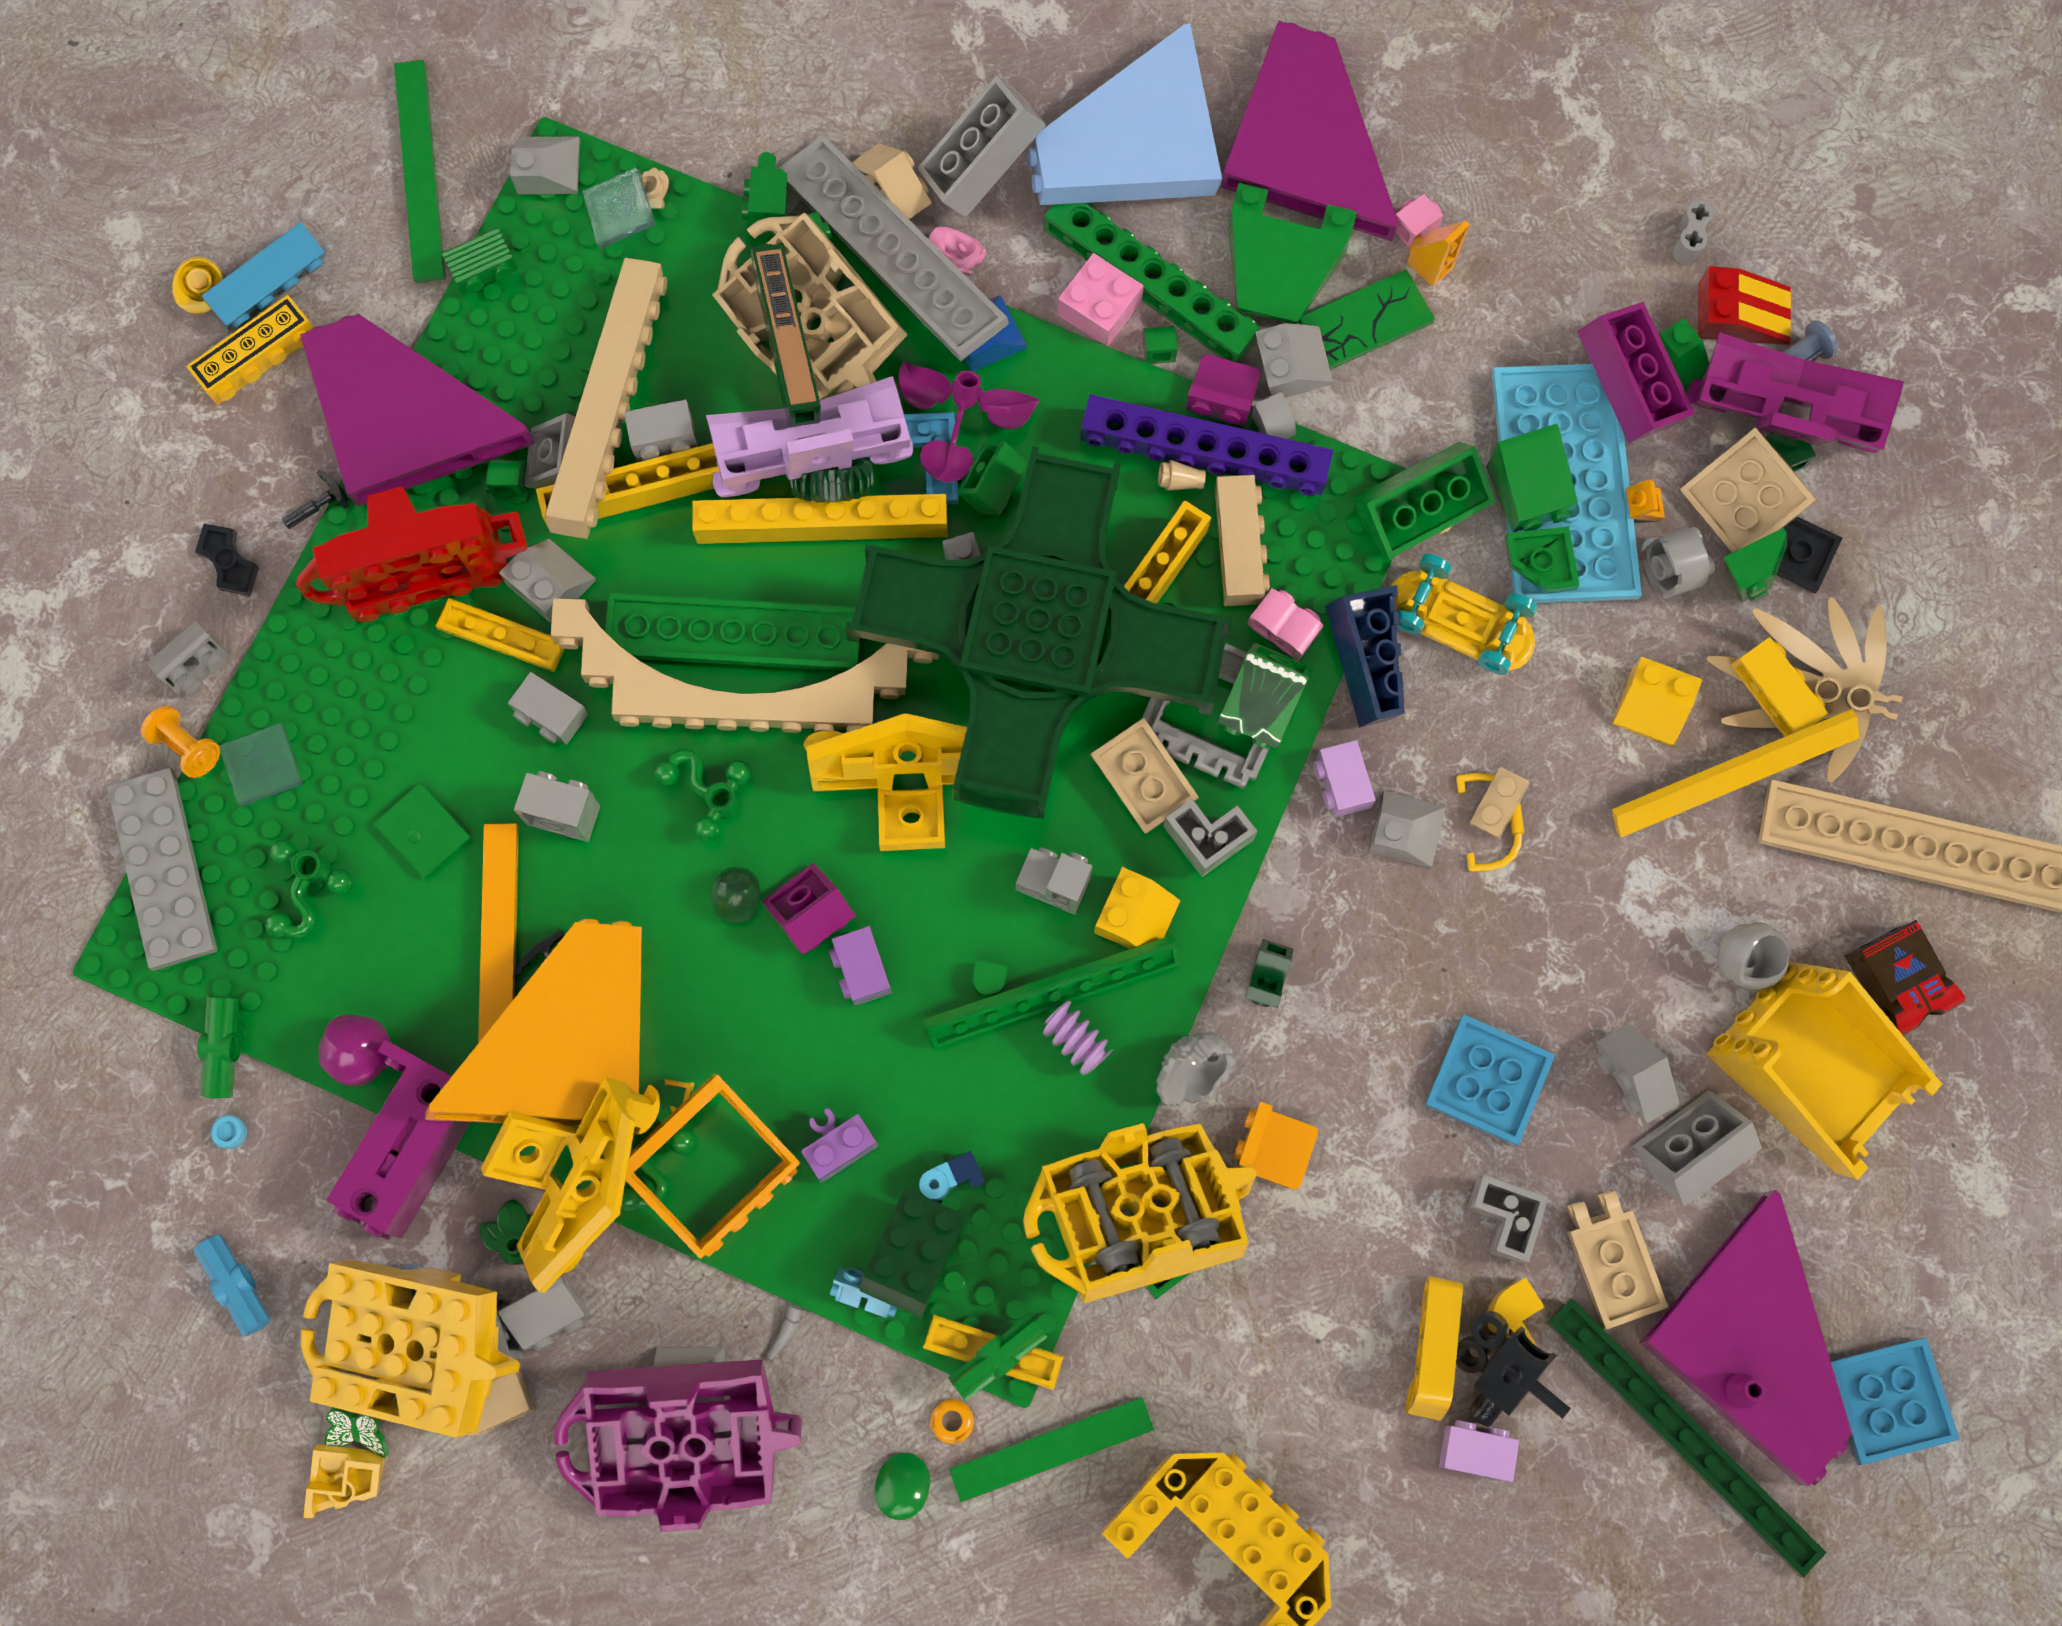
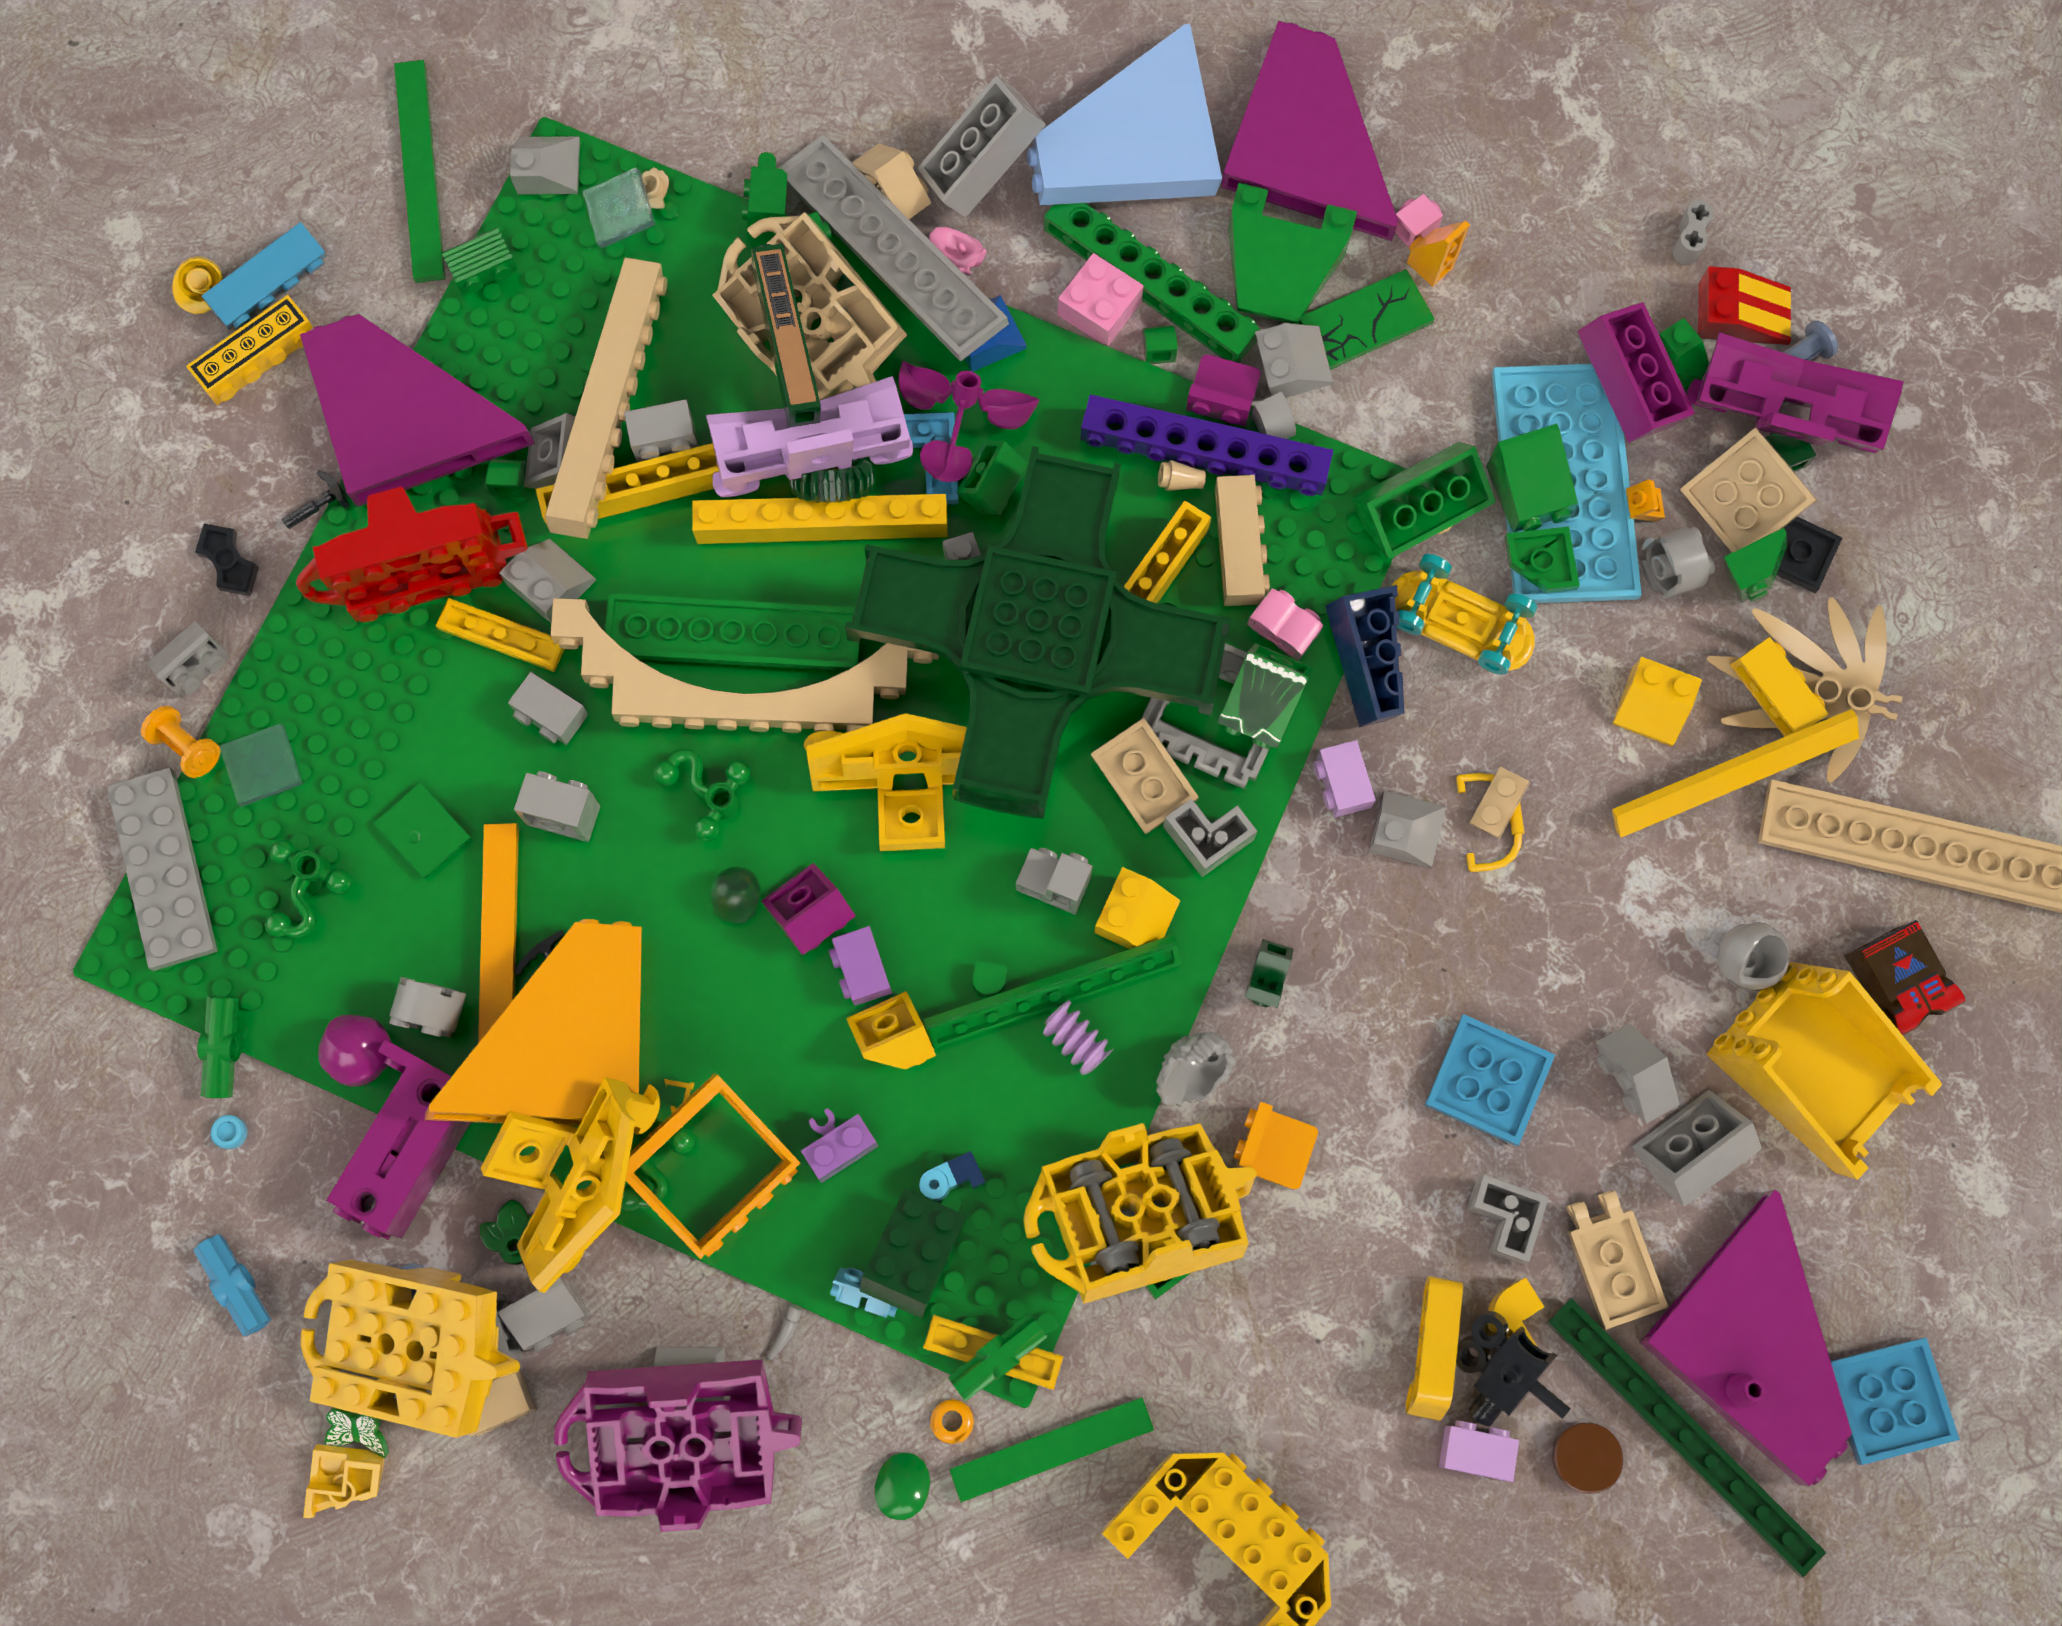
(427, 1006): none -> light grey brick
(892, 1033): none -> yellow slope
(1587, 1458): none -> reddish brown tile

